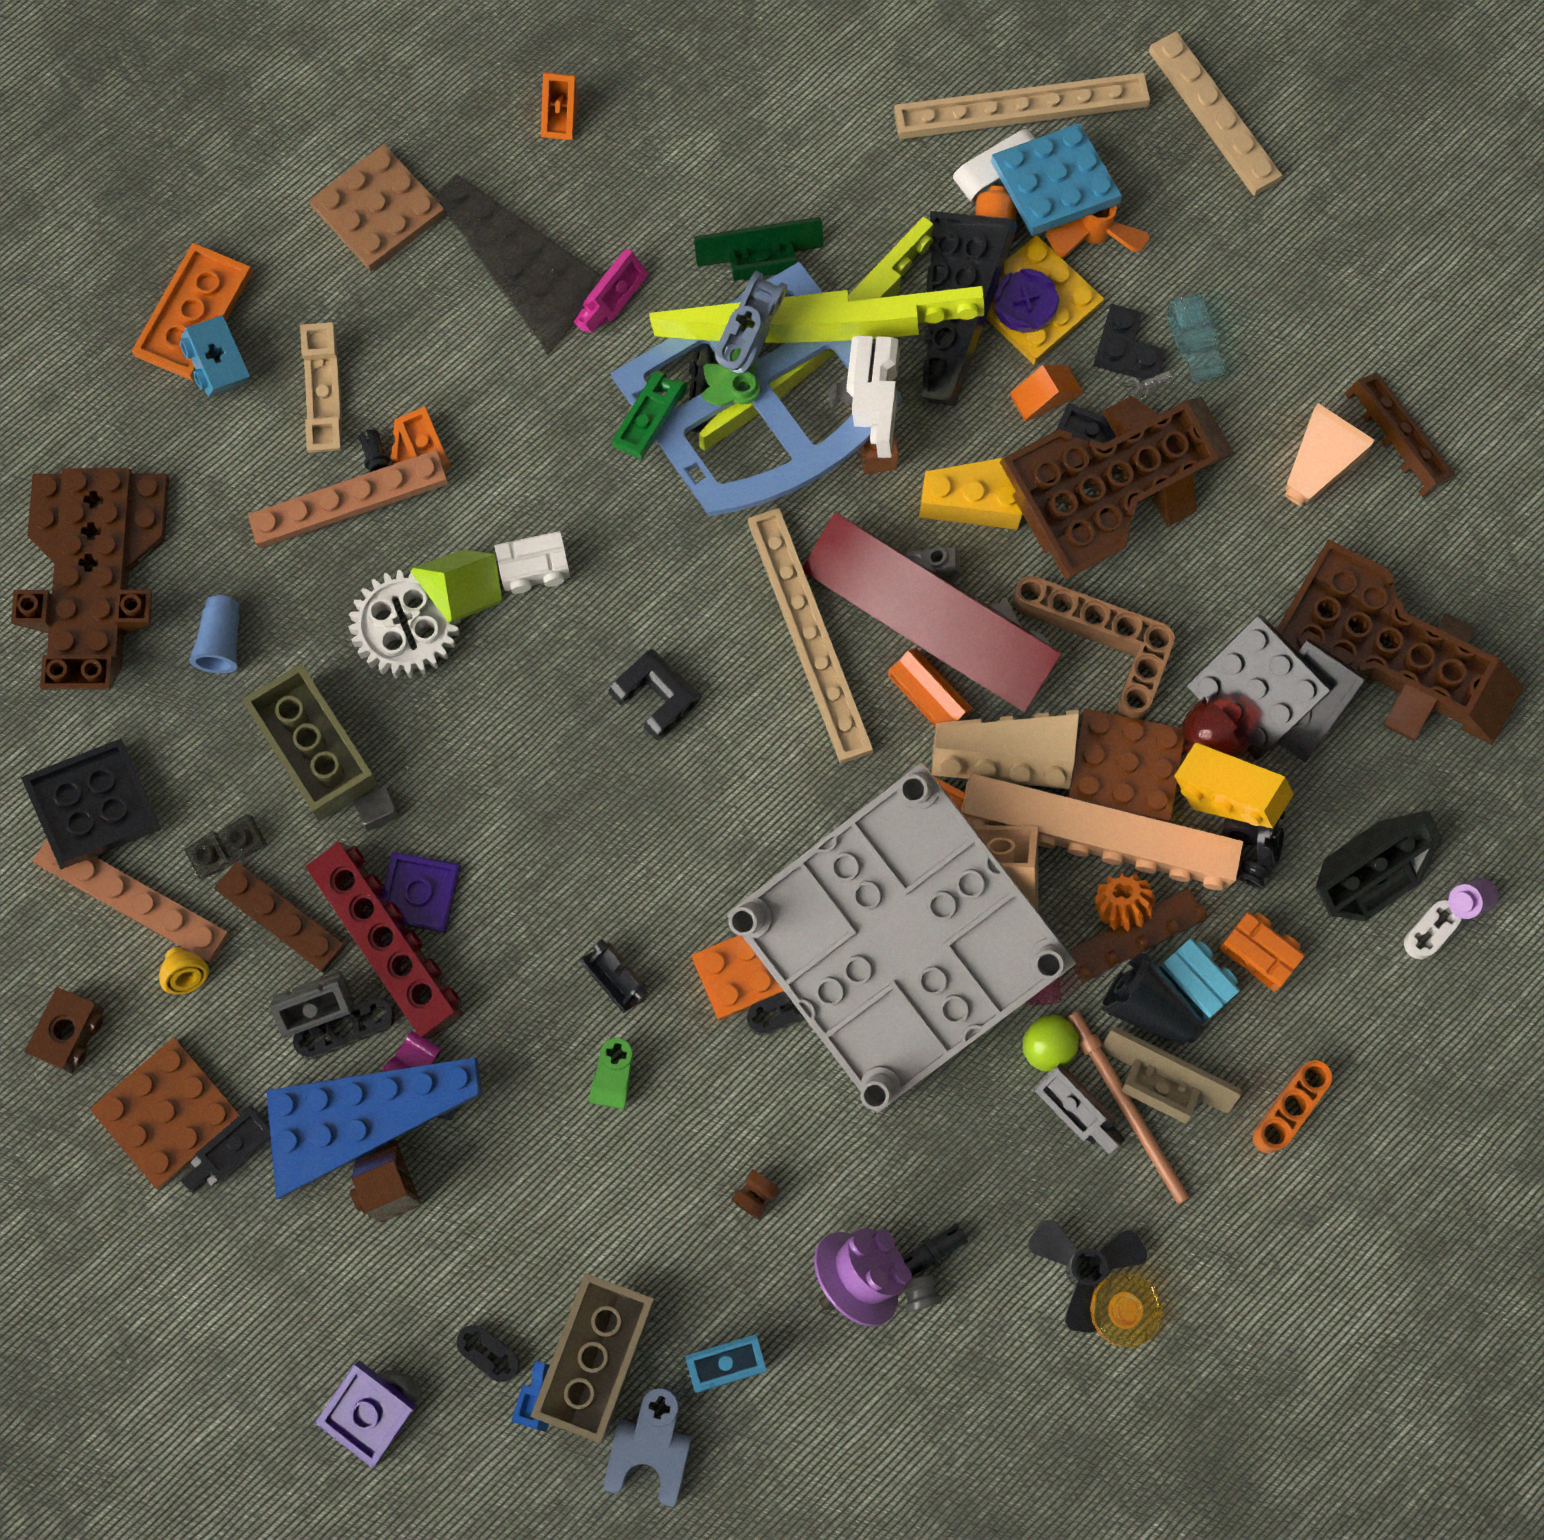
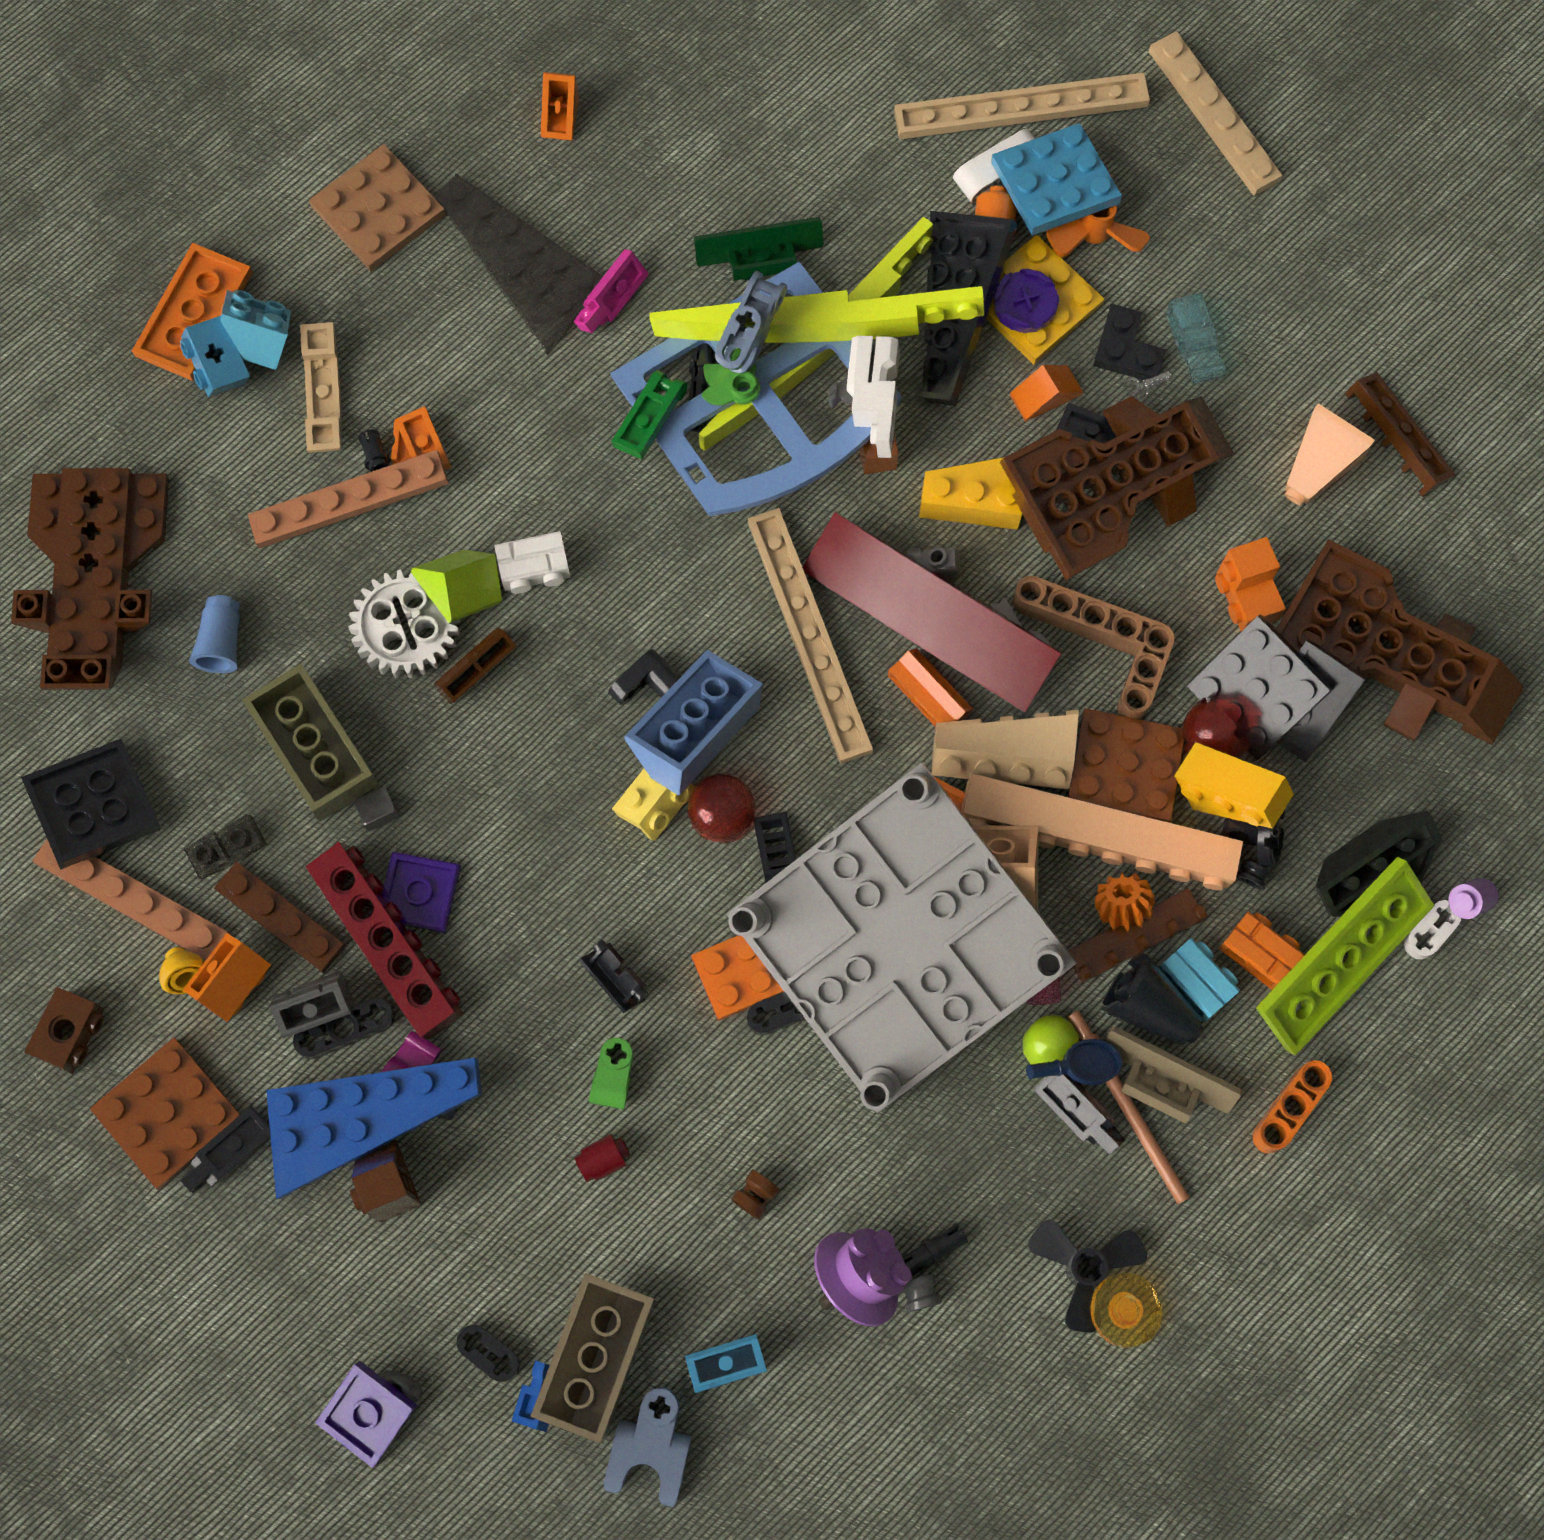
(227, 977): none -> orange brick
(256, 327): none -> medium azure slope
(470, 660): none -> reddish brown piece
(602, 1158): none -> dark red brick
(650, 805): none -> light yellow bracket
(694, 721): none -> medium blue slope
(721, 808): none -> clear red cylinder
(776, 820): none -> black slope
(1085, 1062): none -> dark blue piece
(1249, 584): none -> orange brick
(1365, 954): none -> lime plate

